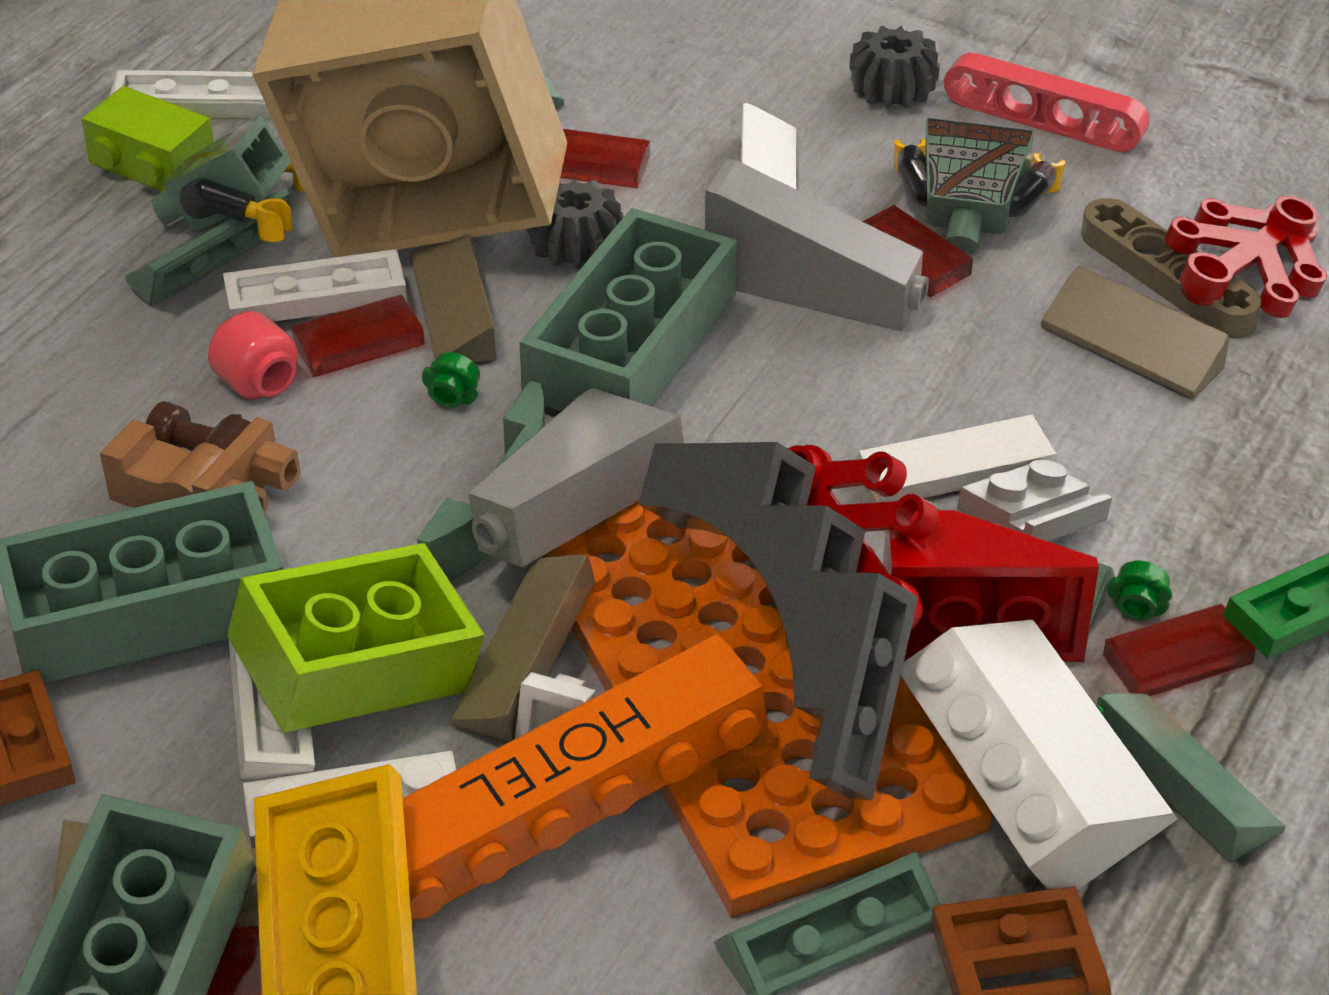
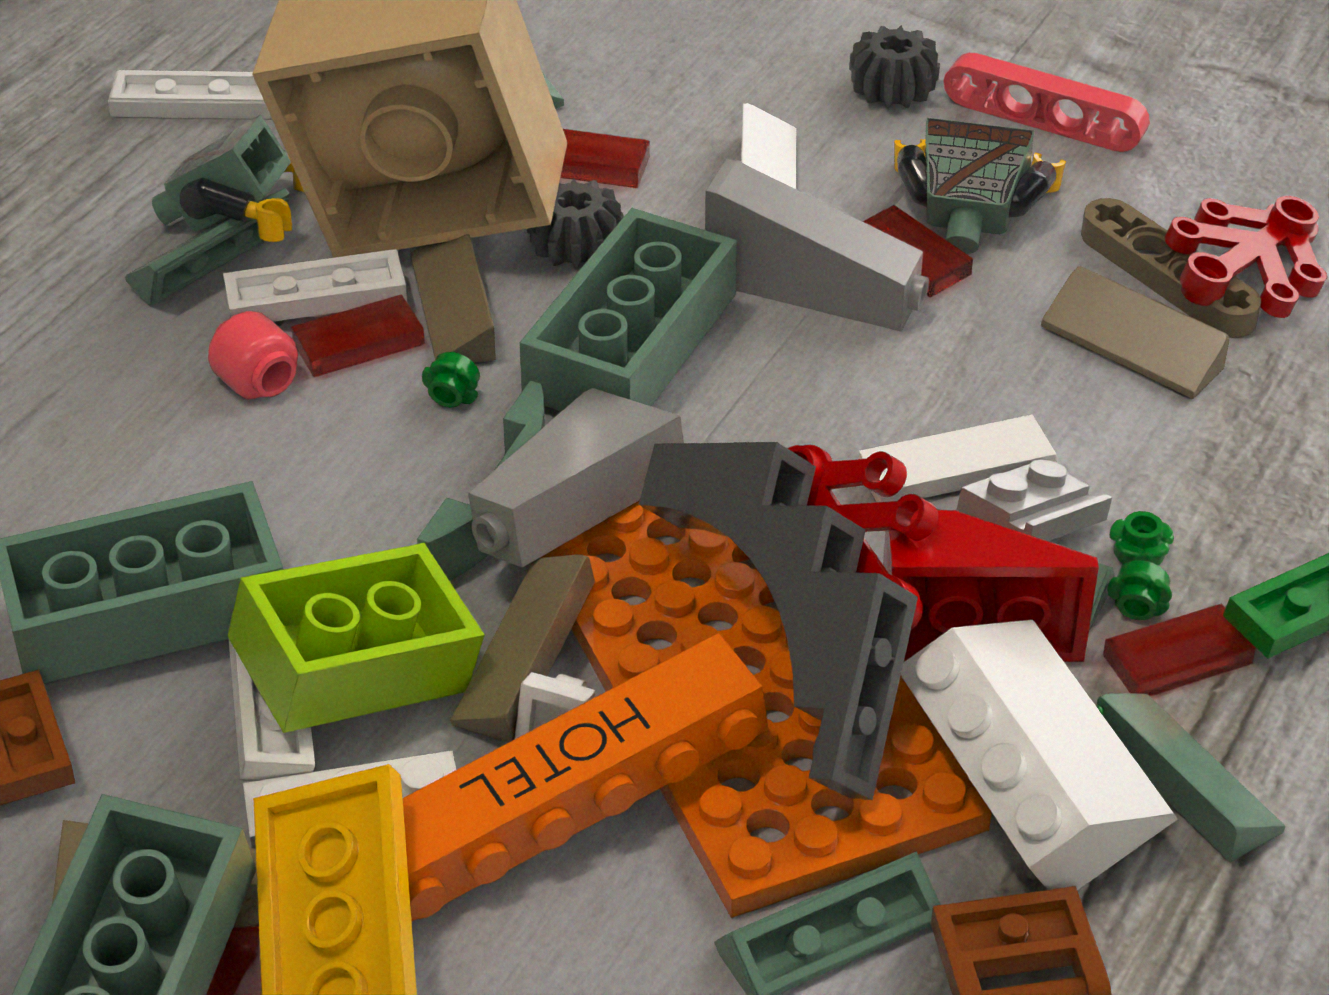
(143, 136): lime brick -> none
(151, 466): medium nougat hips -> none
(1141, 538): none -> green plate

